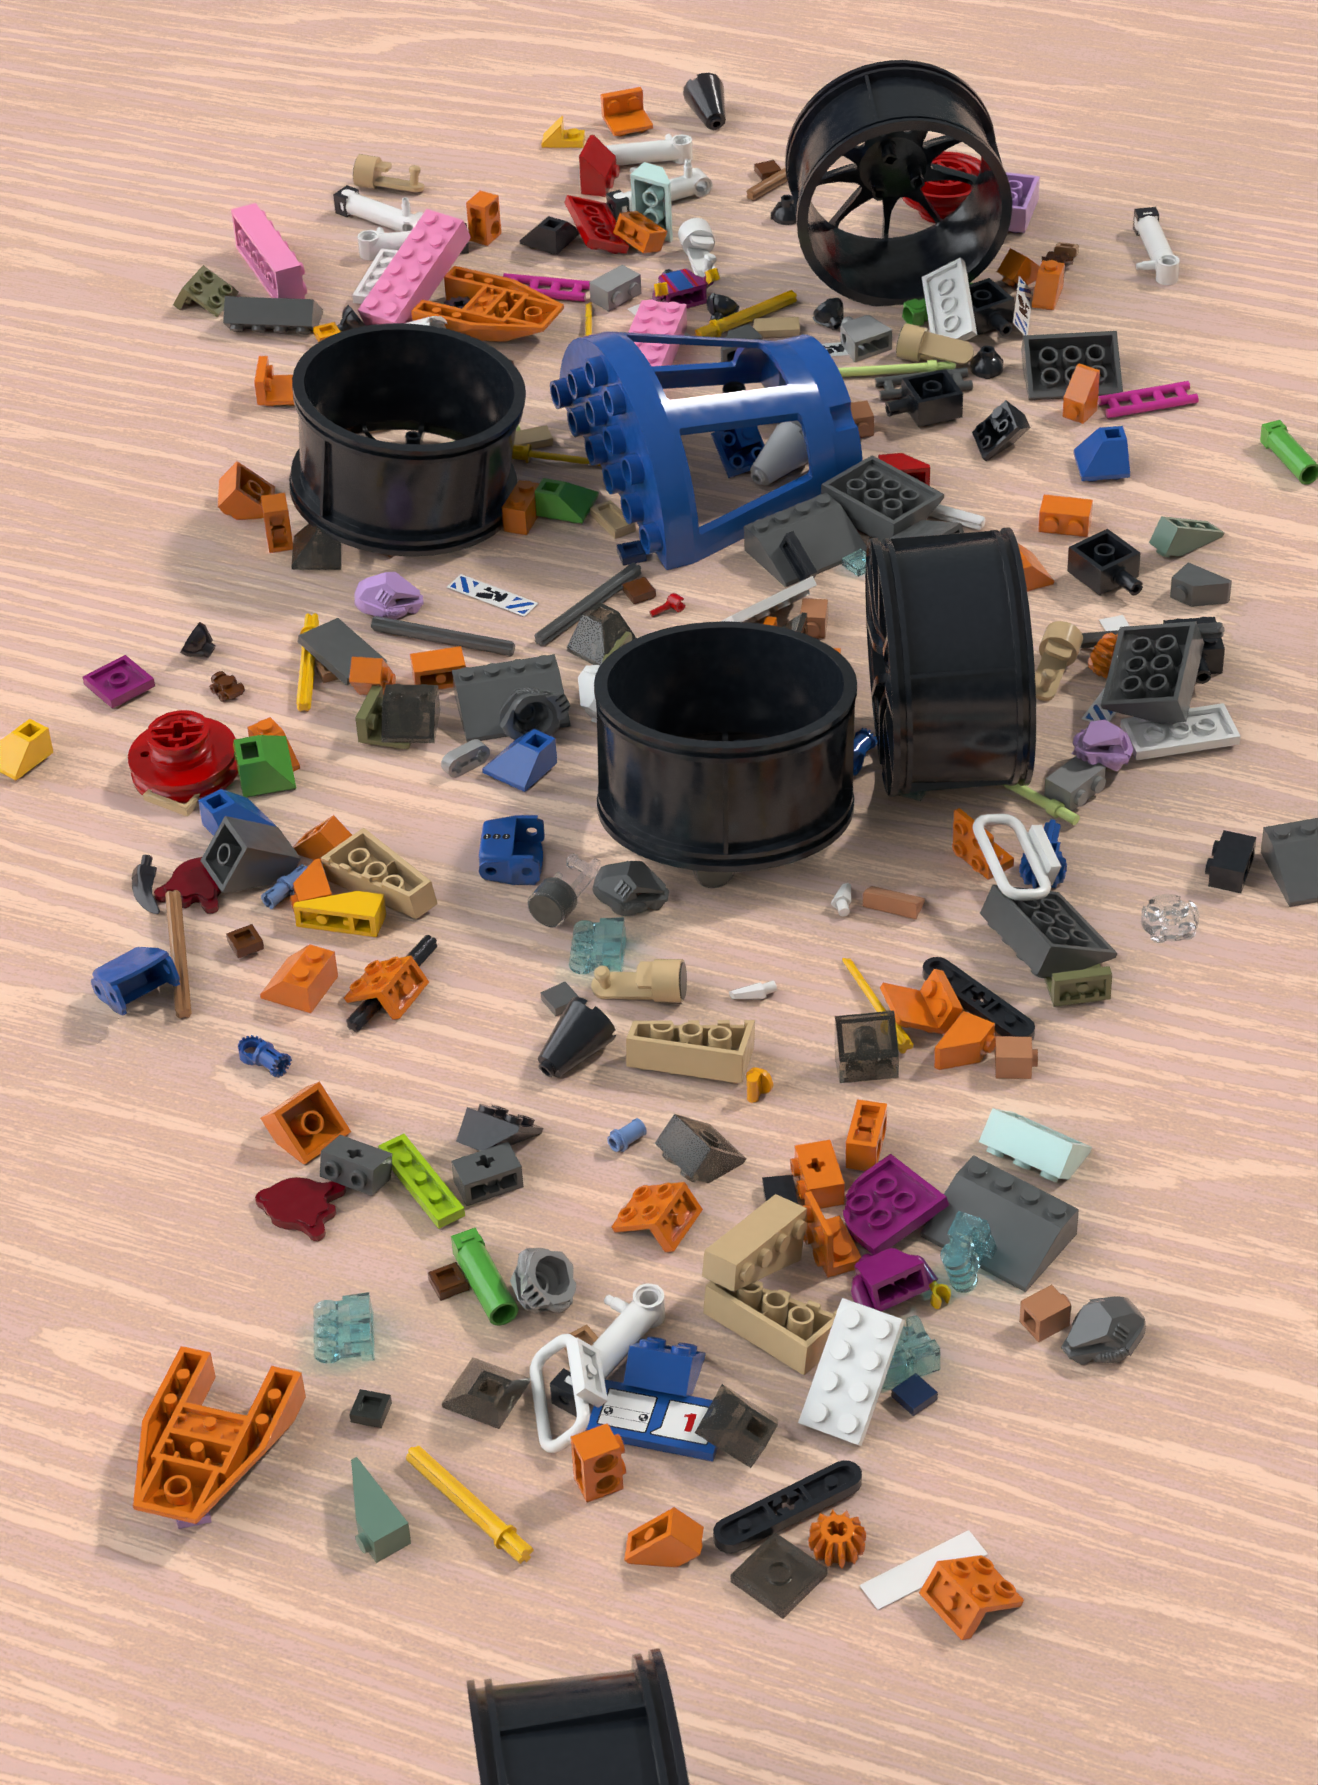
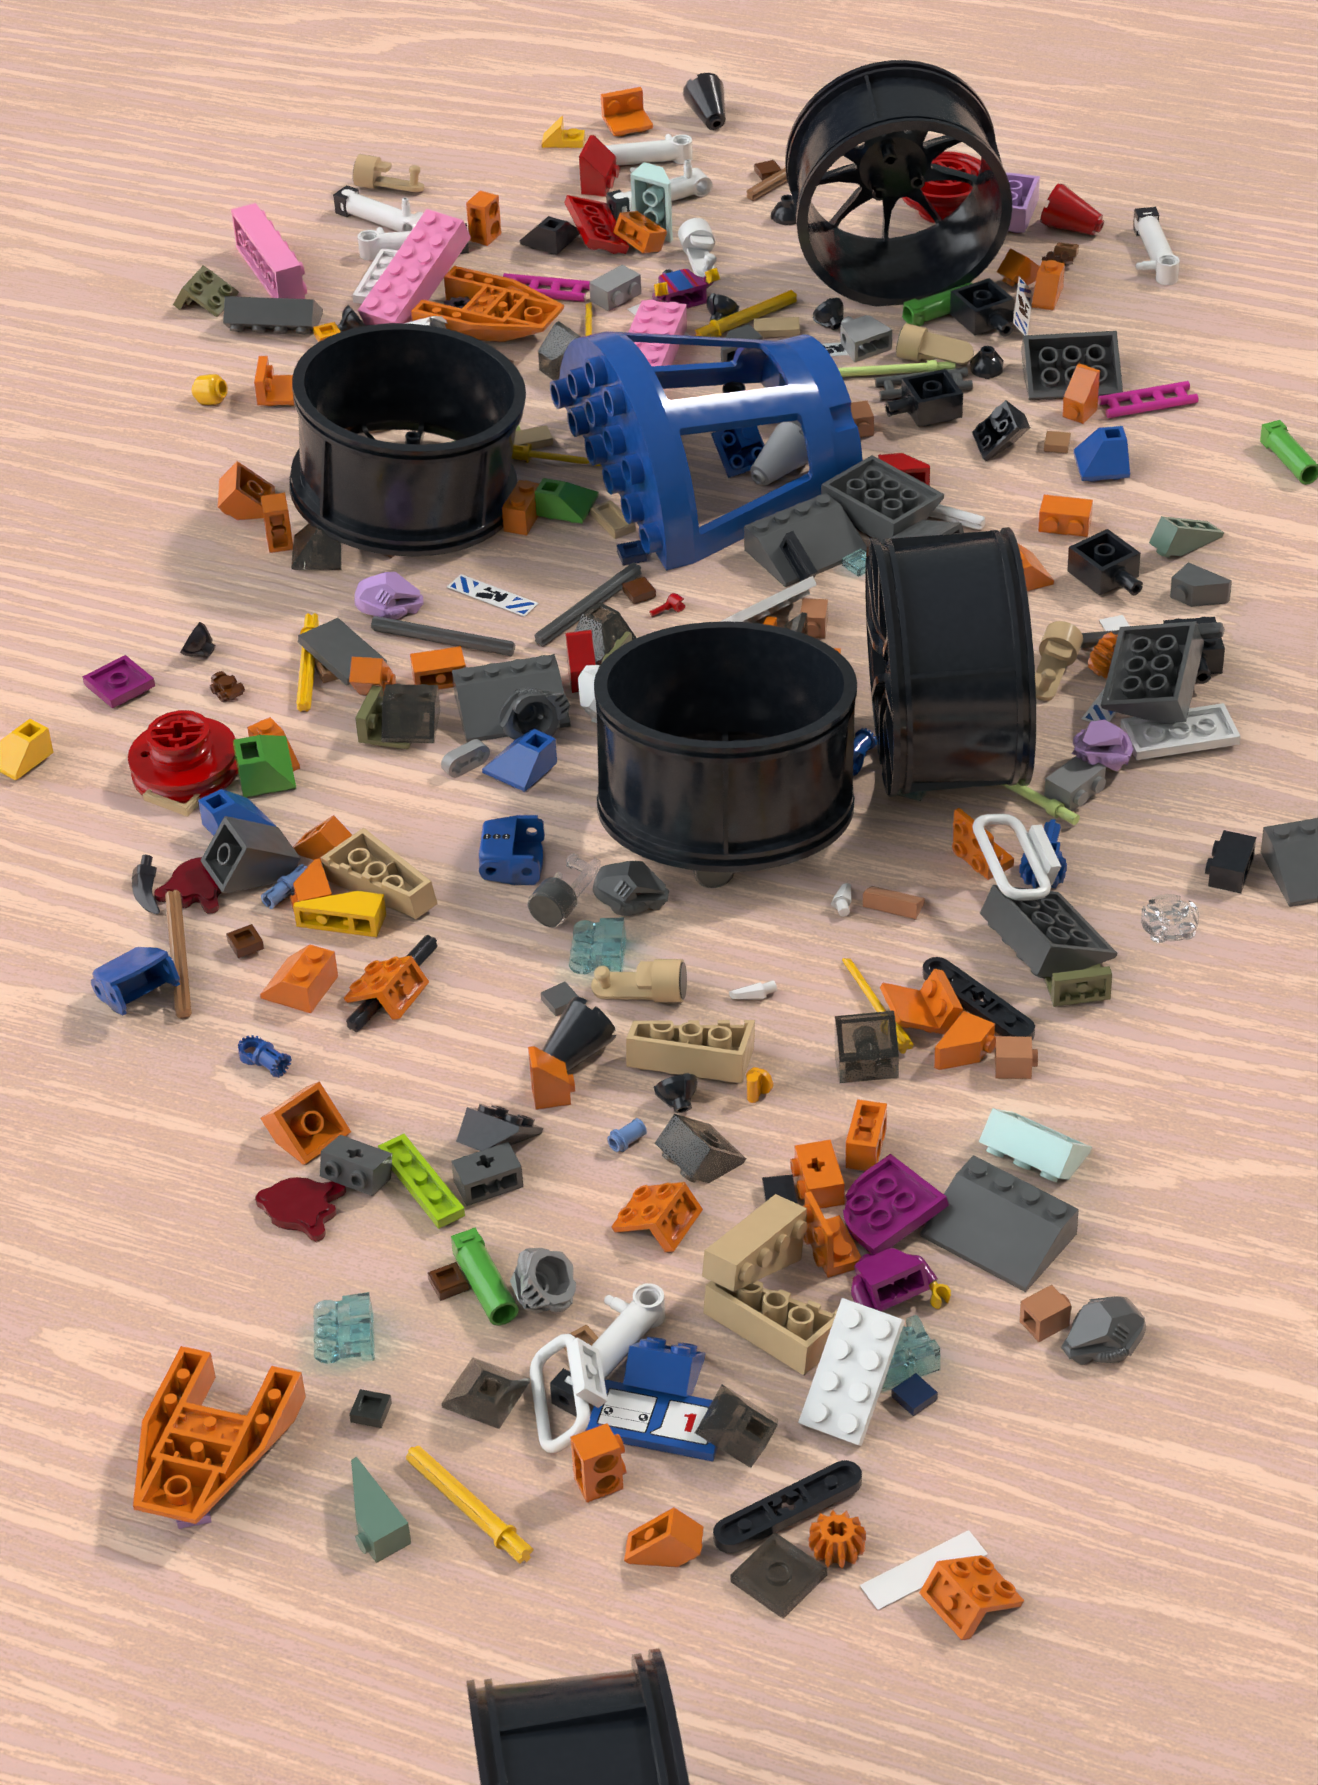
(209, 389): none -> yellow head
(549, 1080): none -> orange slope
(553, 349): none -> clear smoke slope
(579, 654): none -> red slope
(677, 1091): none -> black piece
(950, 301): white plate -> none
(968, 1245): clear light blue legs -> none
(1057, 442): none -> medium nougat tile
(1071, 212): none -> red cone

